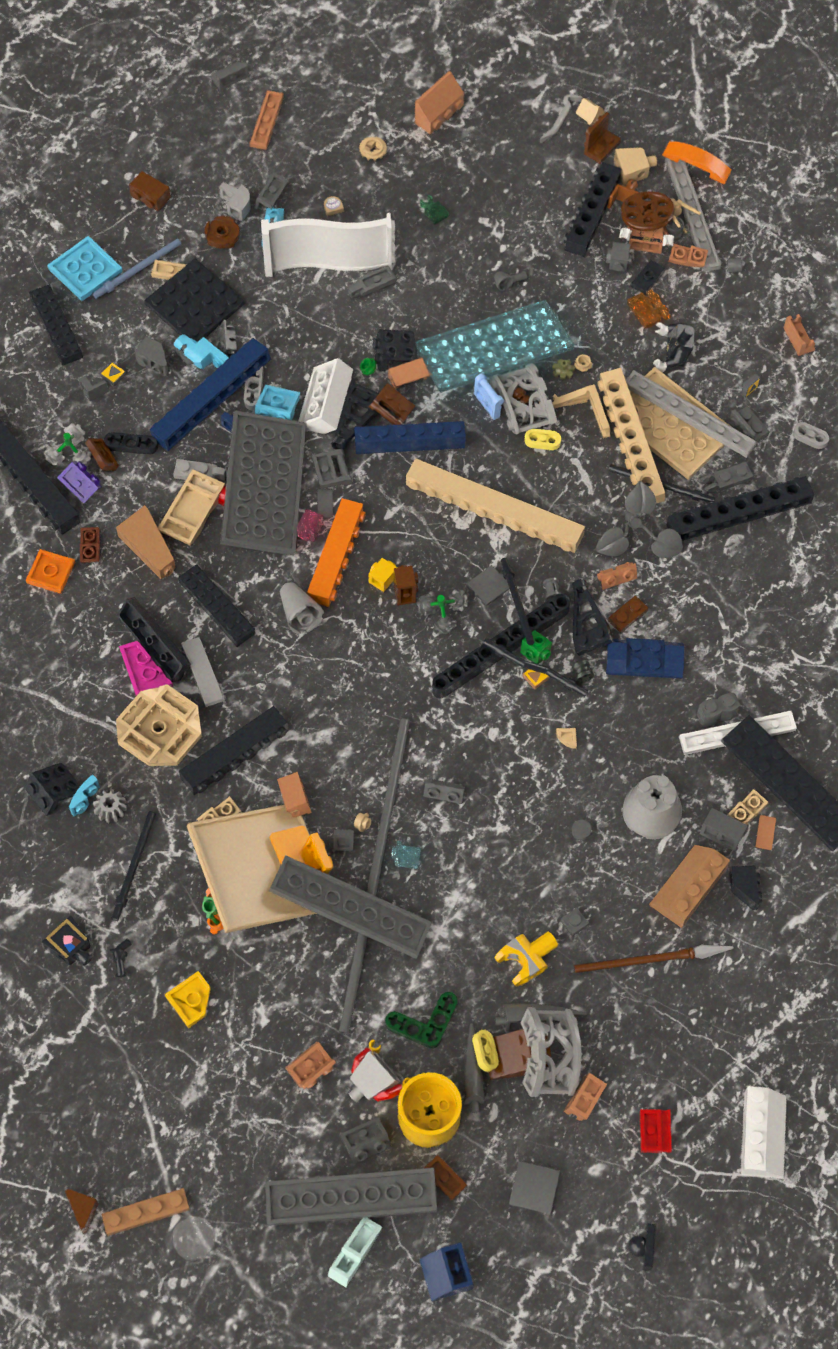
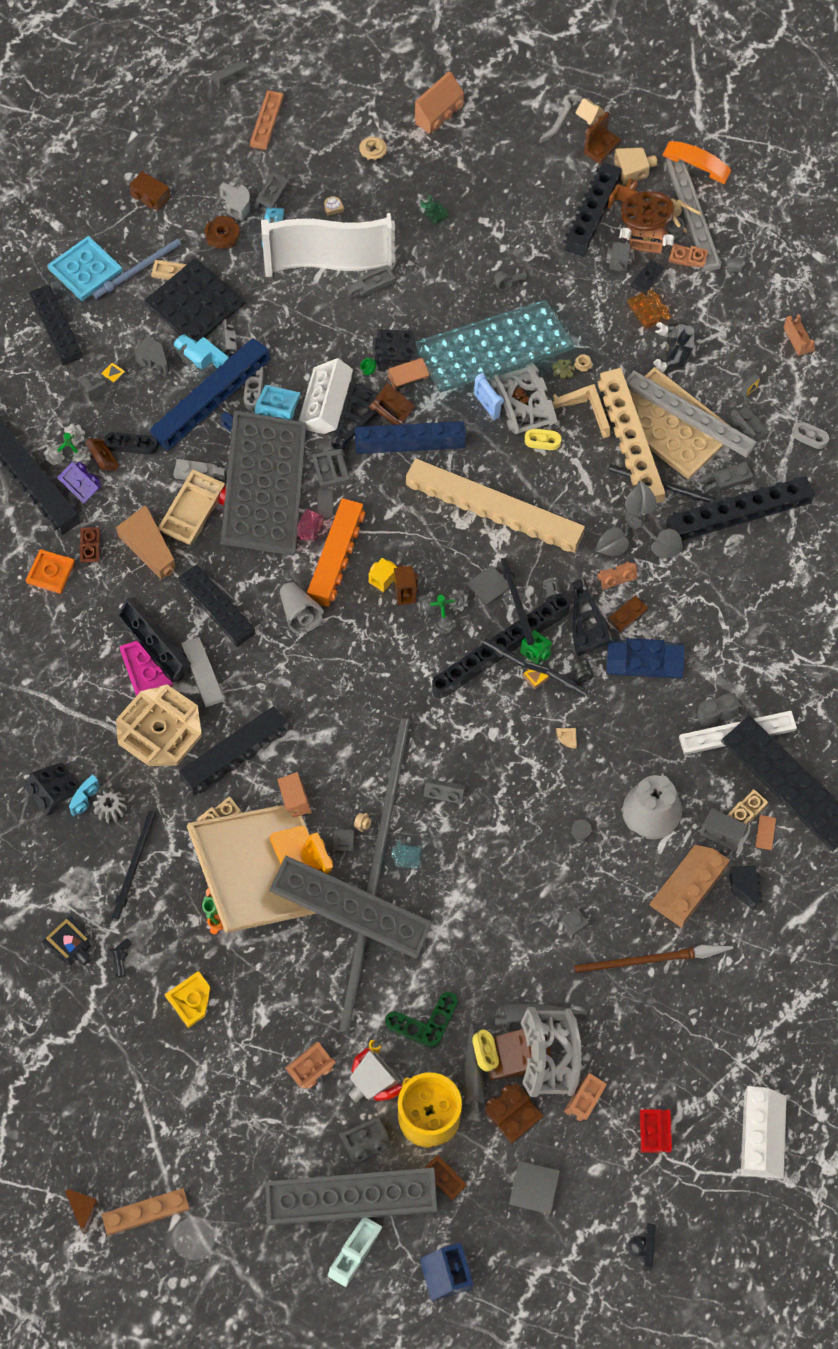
(512, 1112): none -> reddish brown plate
(528, 955): yellow connector -> none

